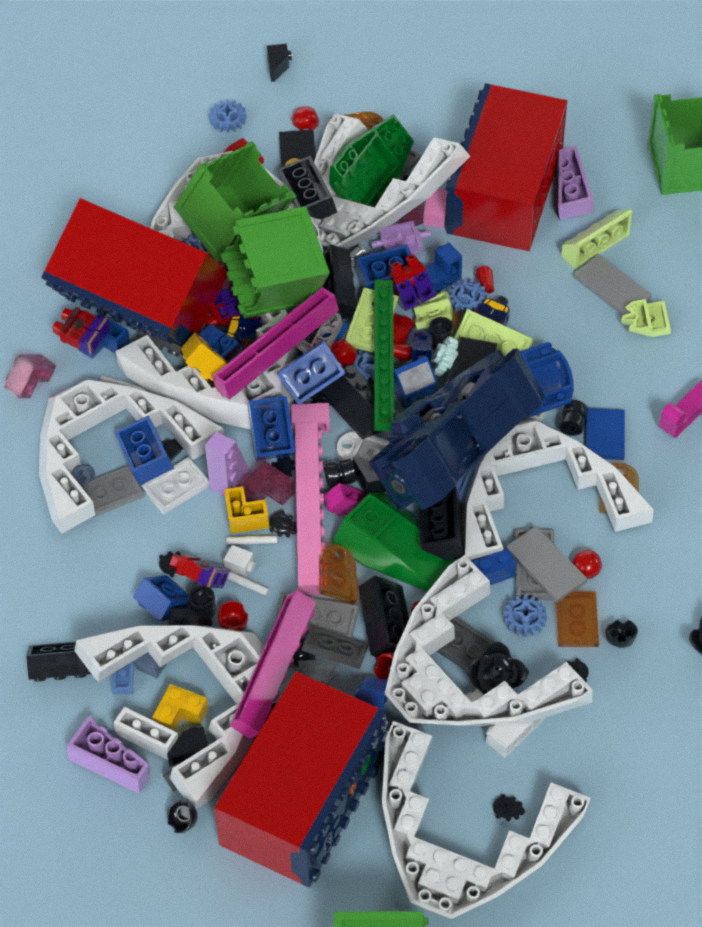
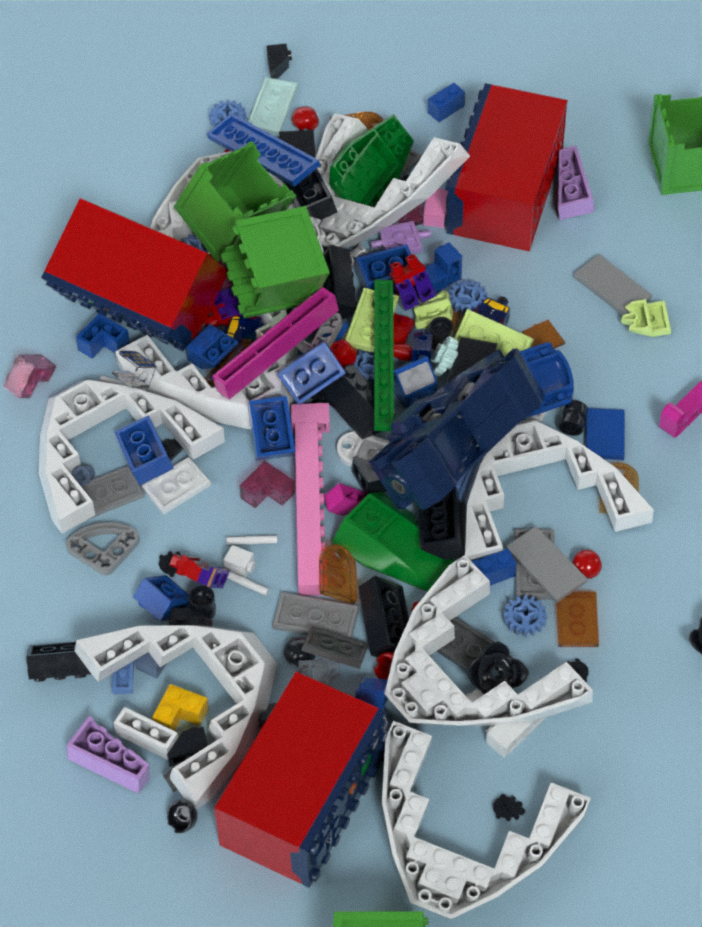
(81, 329): hips -> none
(105, 557): none -> light grey beam
(142, 365): none -> clear piece
(173, 349): dark grey hinge -> none
(201, 355): yellow brick -> none
(224, 463): lavender wedge -> none
(232, 616): red hair -> none
(245, 515): yellow brick -> none
(273, 105): none -> light aqua tile
(273, 664): dark pink brick -> none
(276, 155): none -> blue plate
(282, 524): black piece -> none
(285, 465): black piece -> none
(339, 473): black wheel -> none
(446, 102): none -> blue brick
(485, 277): red cone -> none
(544, 333): none -> clear orange piece
(597, 238): yellowish green slope -> none
(621, 634): black hair -> none

